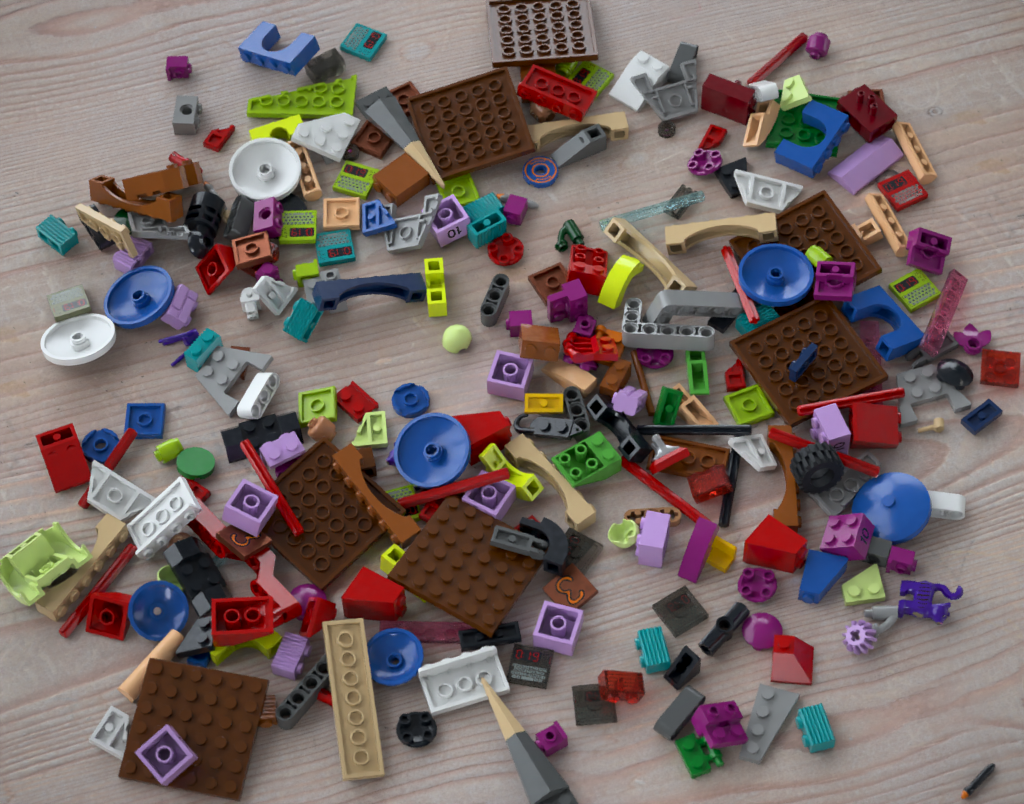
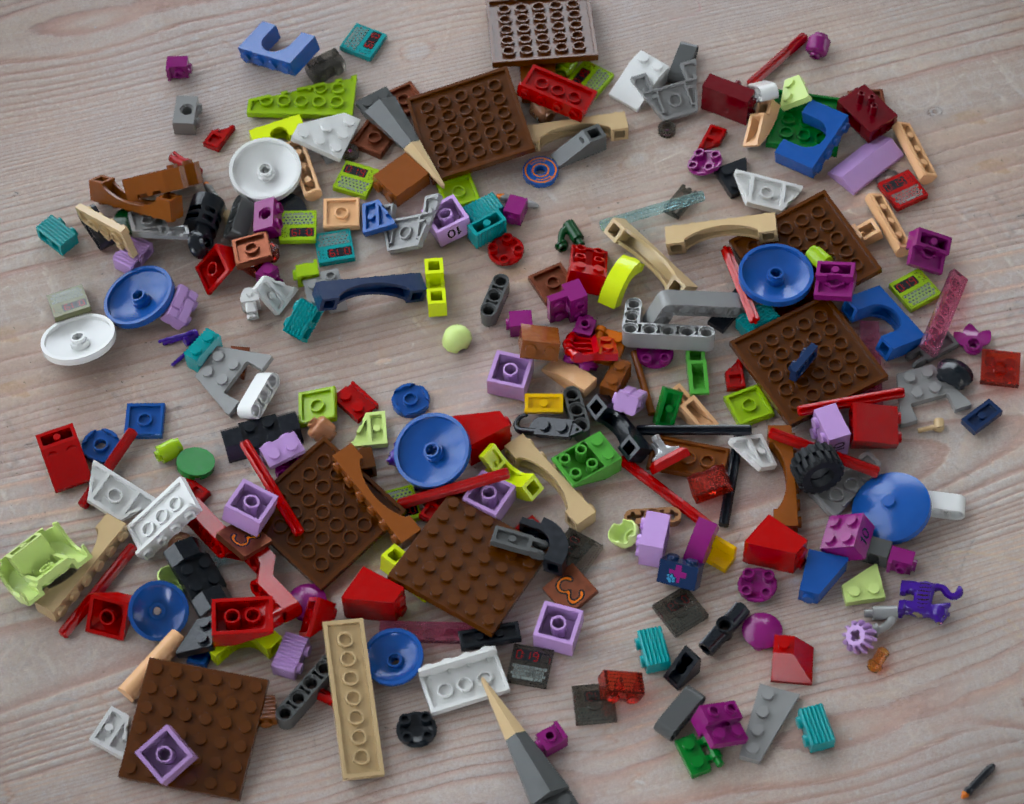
(680, 572): none -> dark blue brick
(875, 664): none -> clear orange pin

